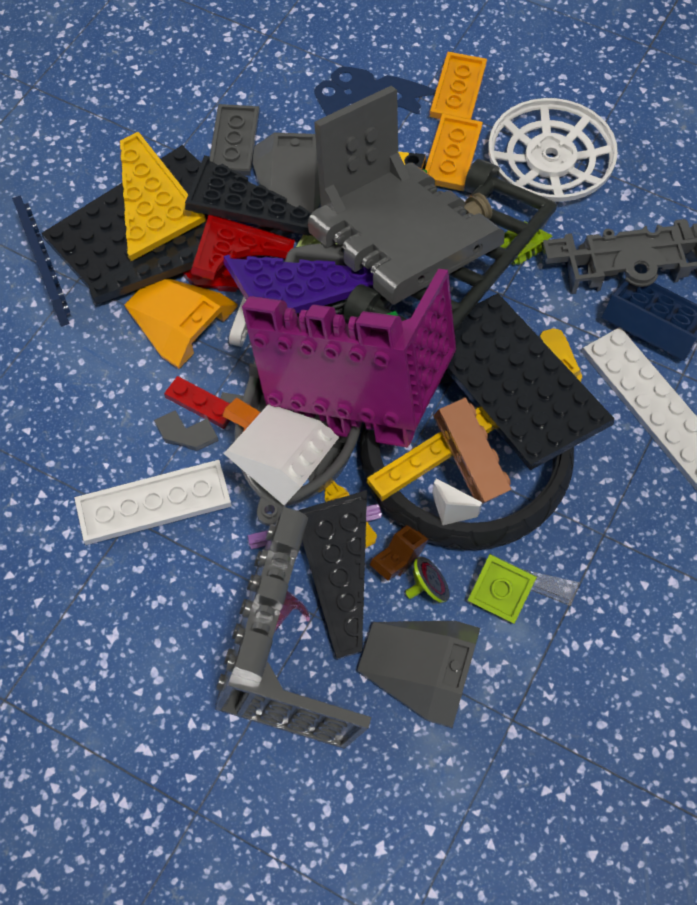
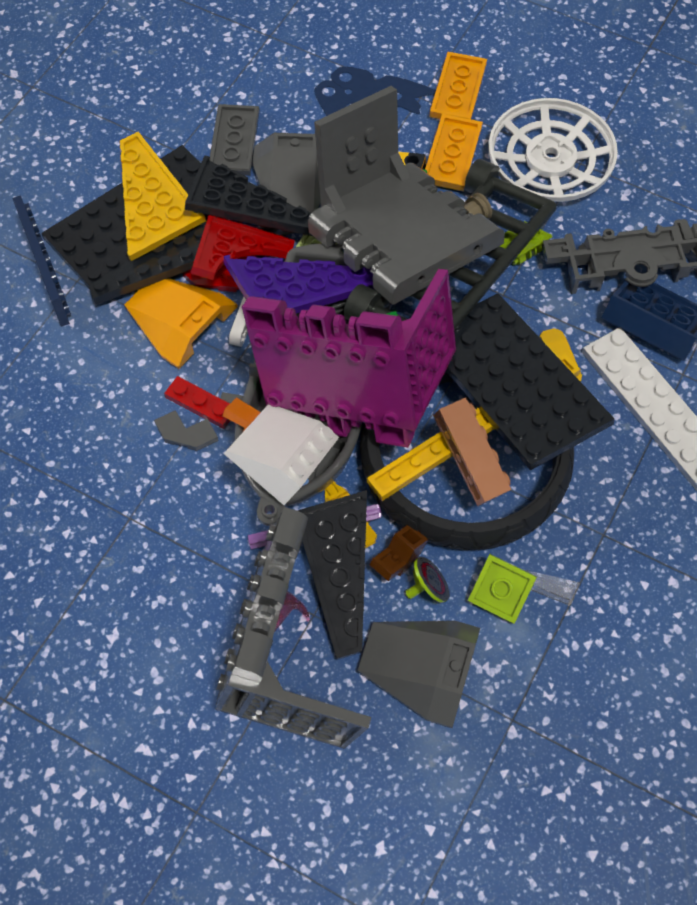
(152, 502): white plate -> none
(454, 504): white slope -> none

